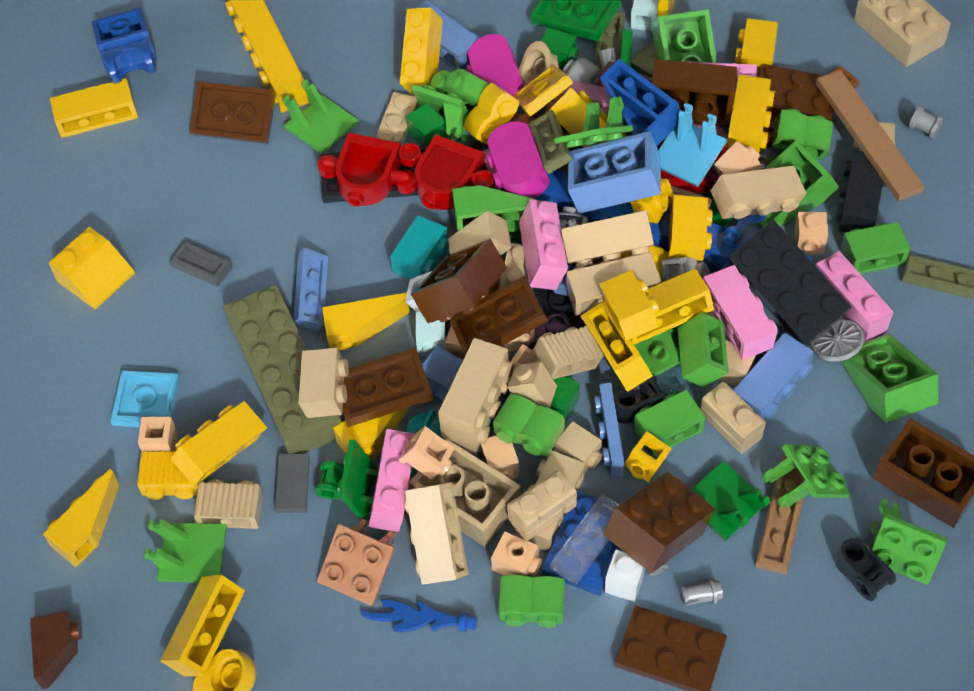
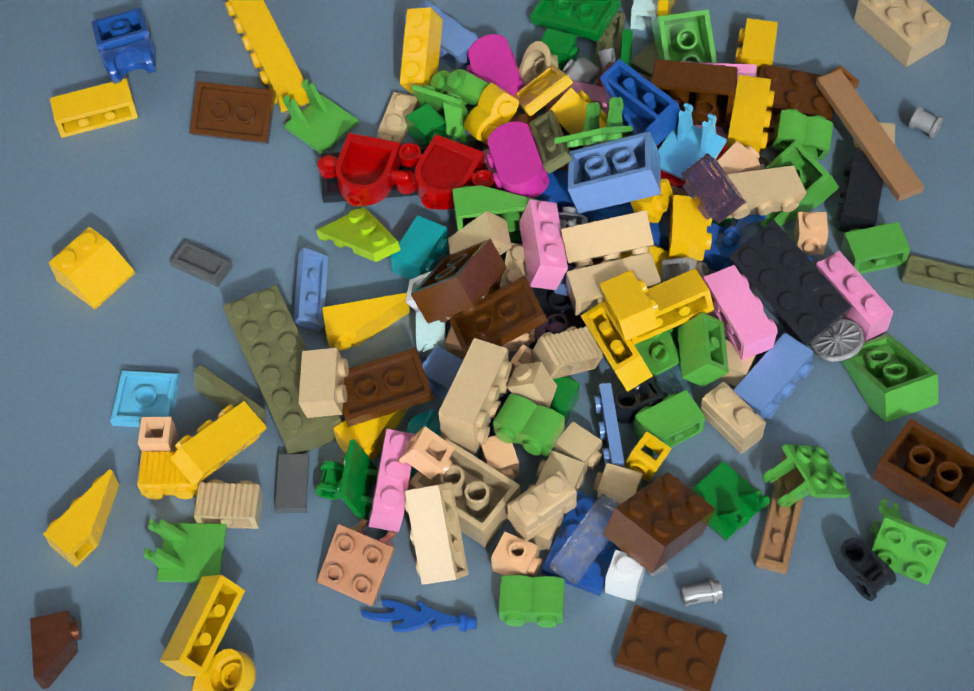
(223, 393): none -> olive tile
(362, 234): none -> lime wing
(618, 483): none -> tan brick
(712, 188): none -> clear purple brick

